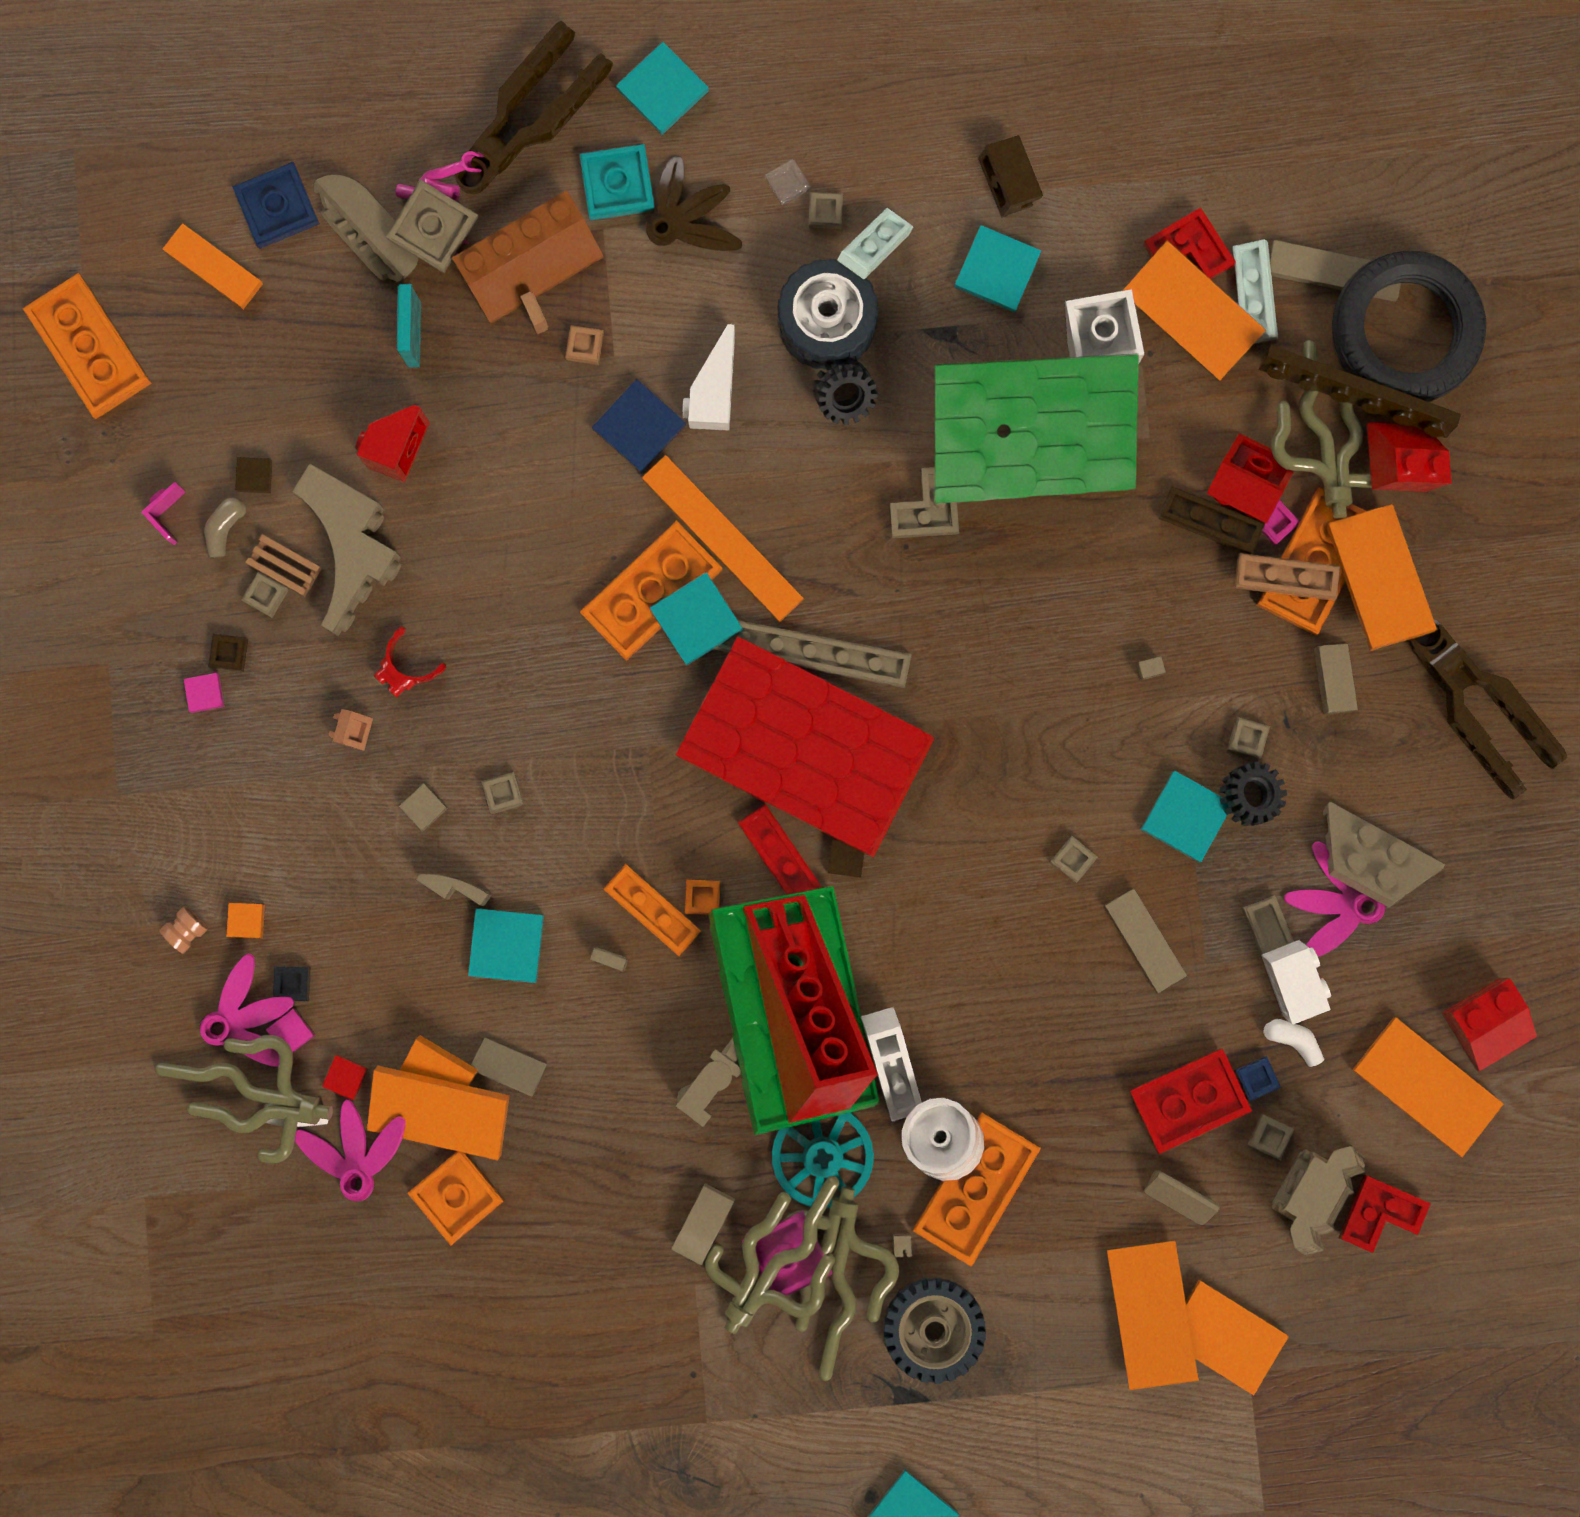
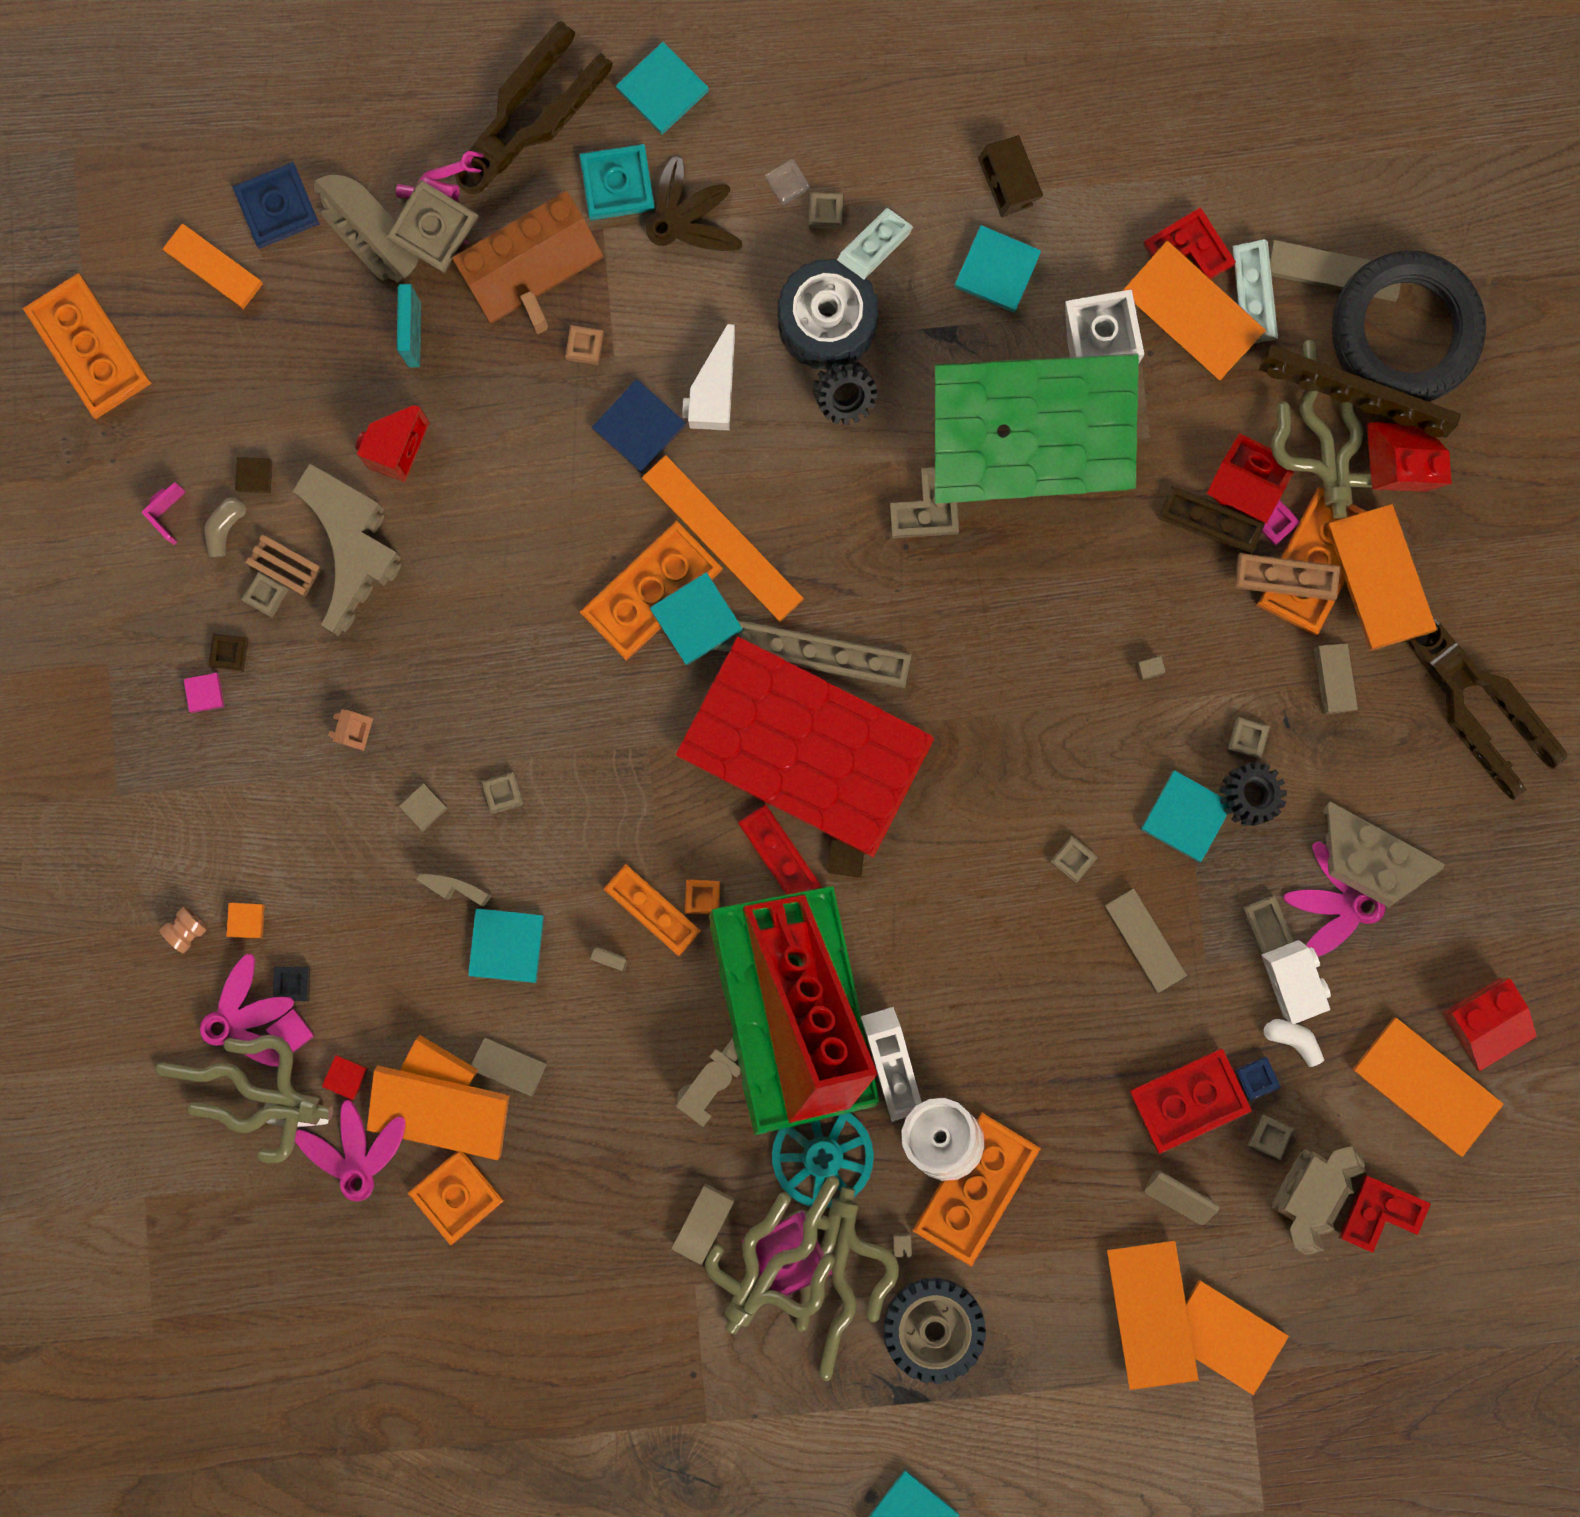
(390, 674): red helmet -> none

